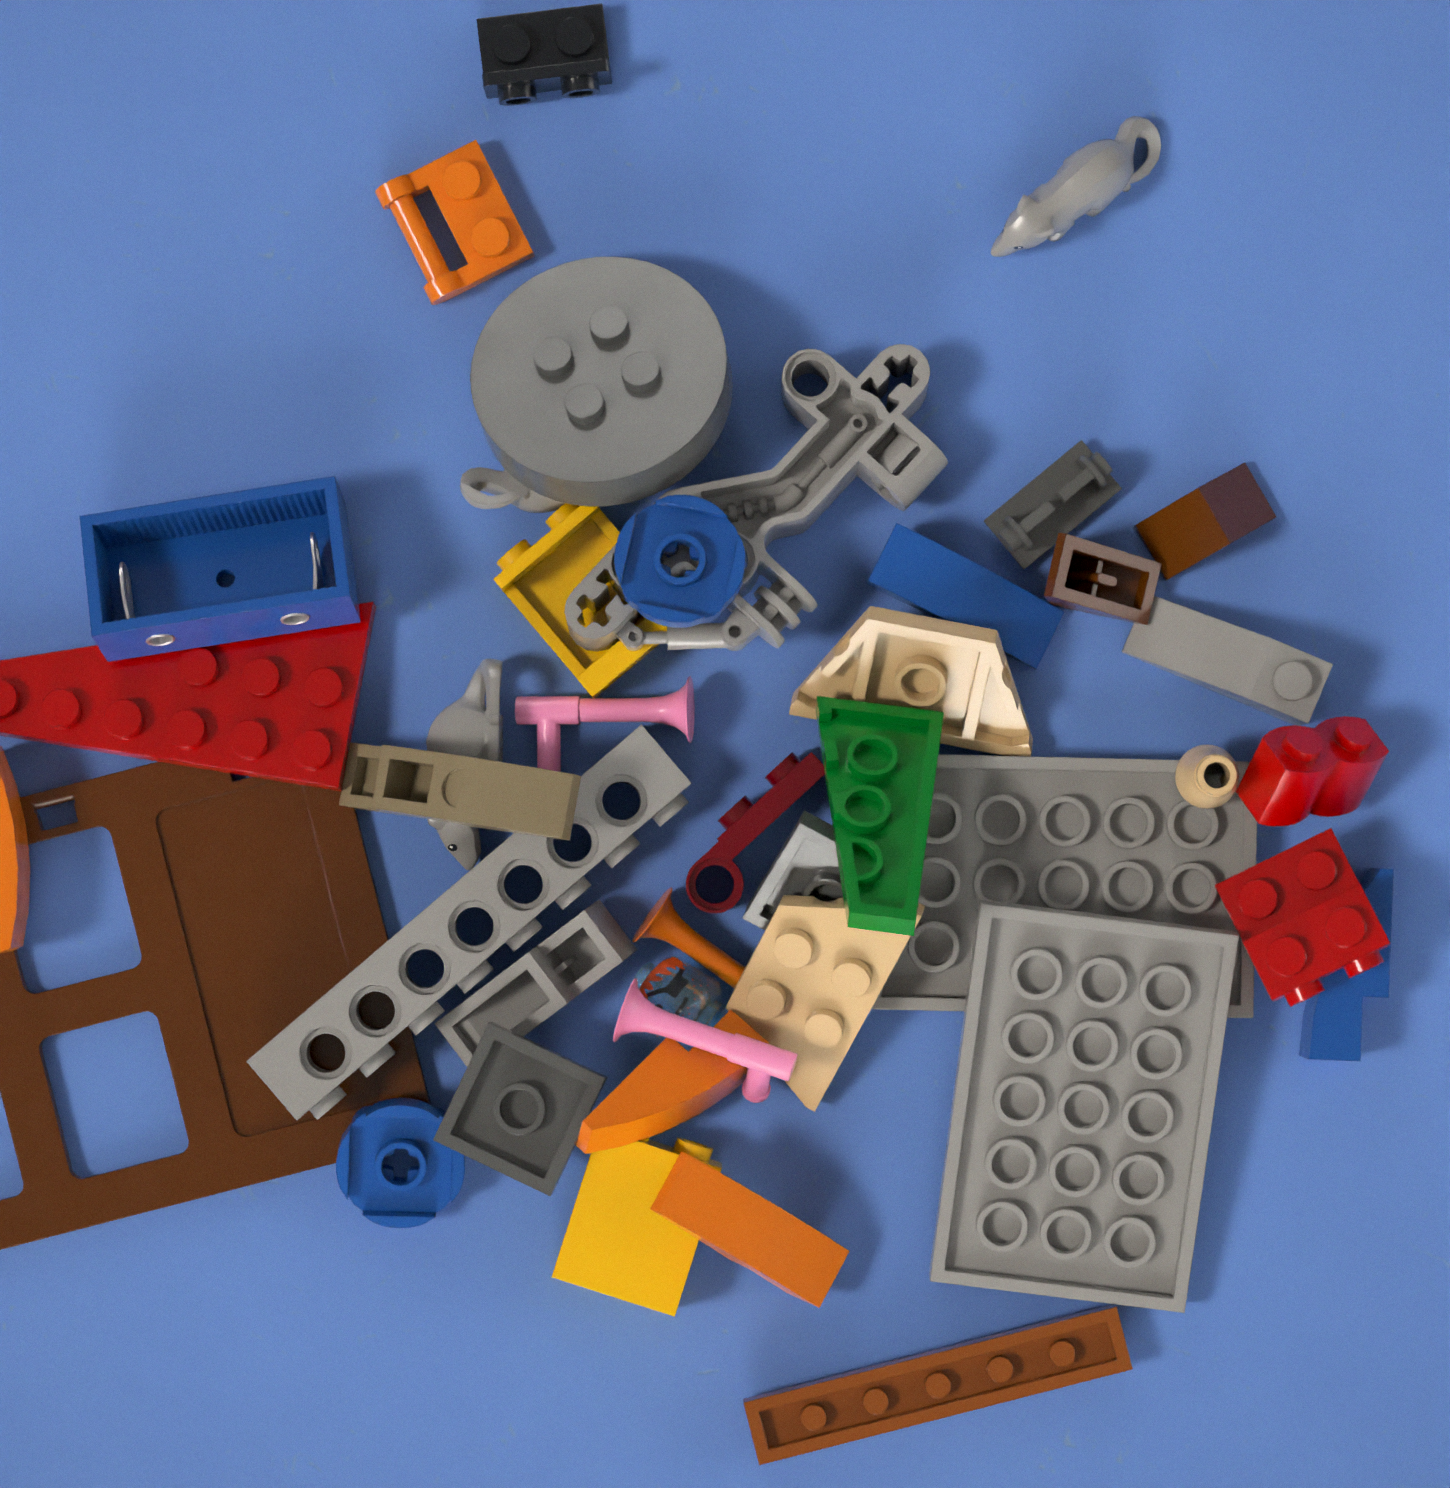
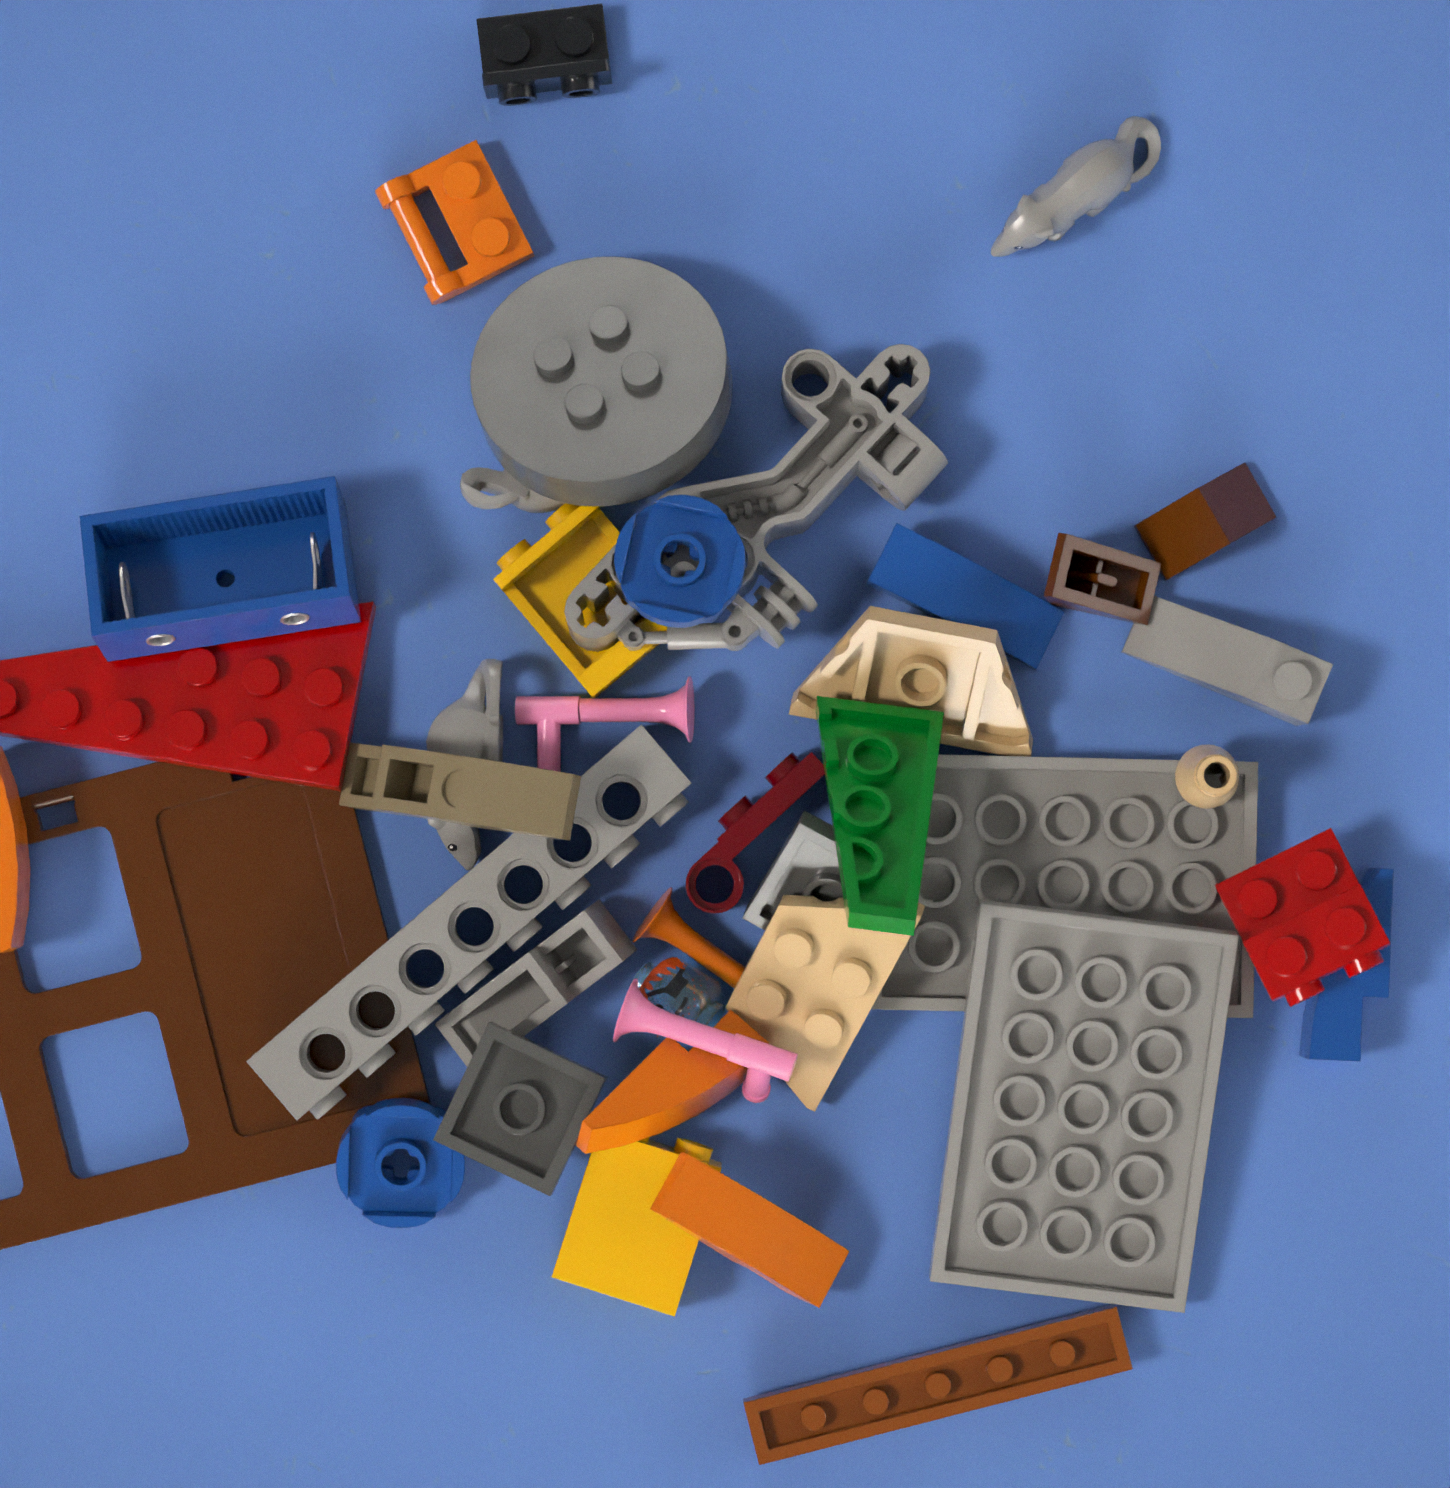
(1053, 503): dark grey hinge -> none
(1311, 771): red brick -> none

